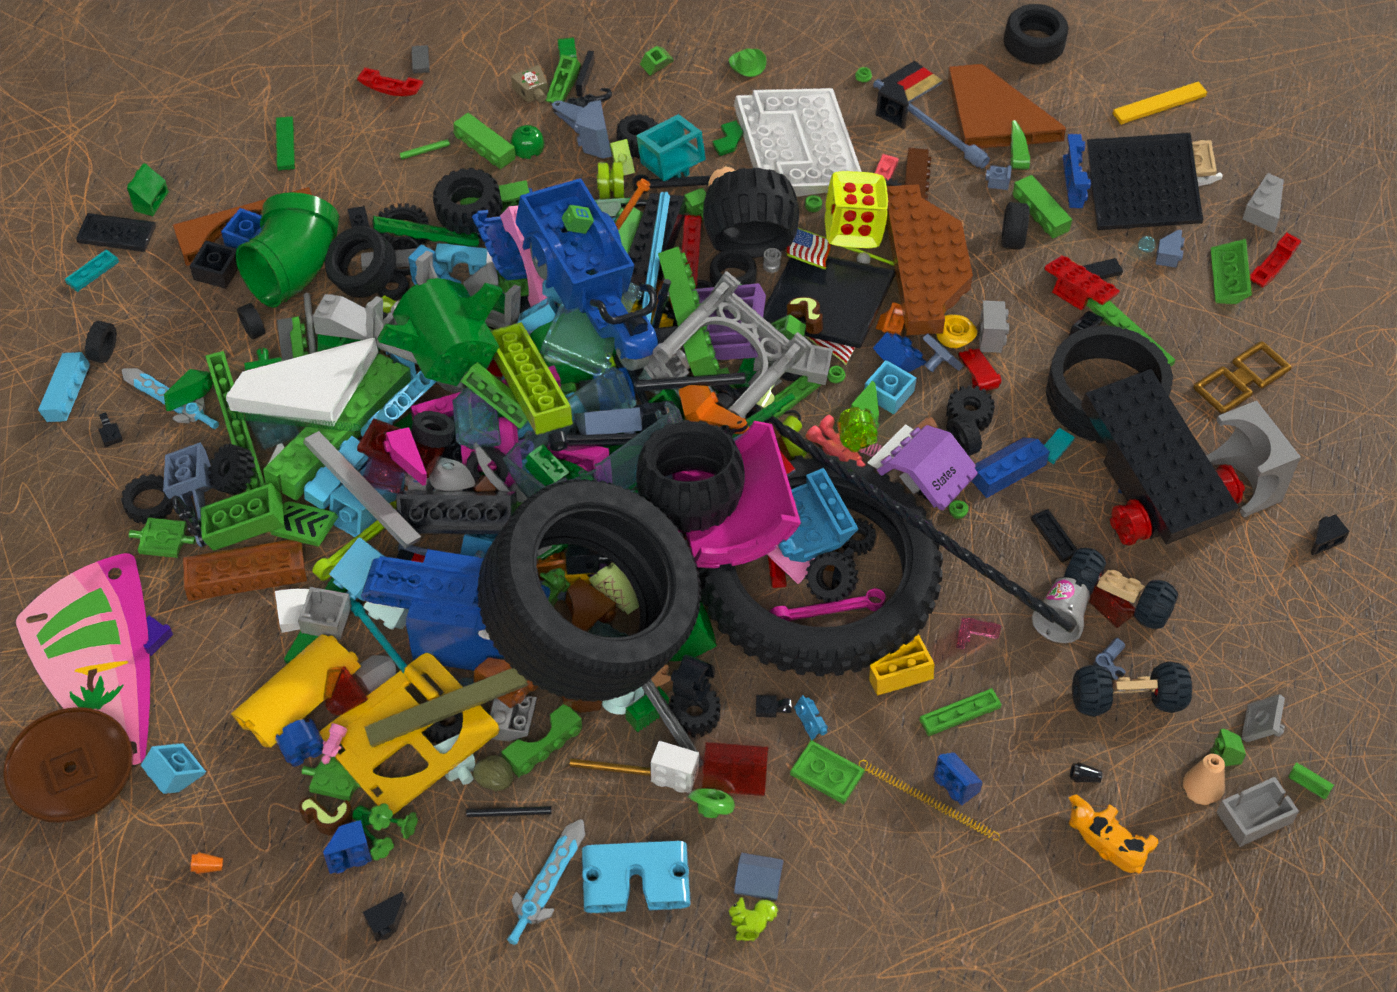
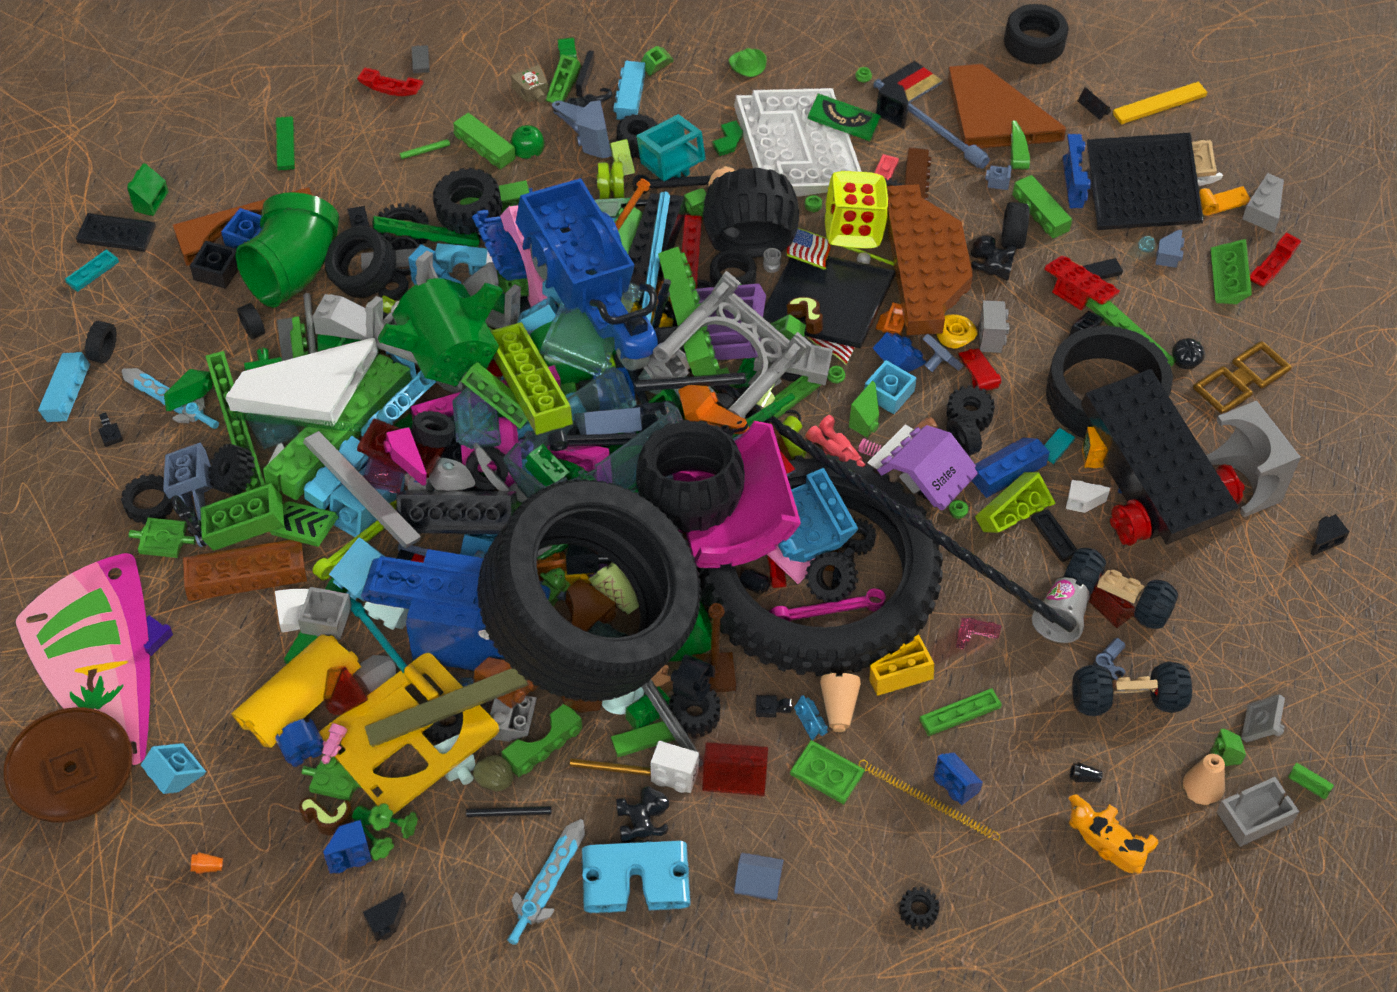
(484, 484): reddish brown slope -> none
(577, 219): bright green brick -> none
(630, 89): none -> medium azure brick
(641, 738): none -> bright green tile
(651, 804): none -> black animal
(712, 802): bright green hat -> none
(723, 662): none -> reddish brown tile
(752, 922): lime animal -> none
(755, 581): none -> black brick
(840, 699): none -> light nougat cone
(844, 117): none -> green tile
(857, 429): clear neon green brick -> none
(915, 919): none -> black tyre
(985, 248): none -> black animal
(1017, 502): none -> lime wedge
(1086, 496): none -> white slope
(1093, 104): none -> black hinge
(1093, 449): none -> light orange brick
(1188, 353): none -> black piece
(1222, 201): none -> light orange door

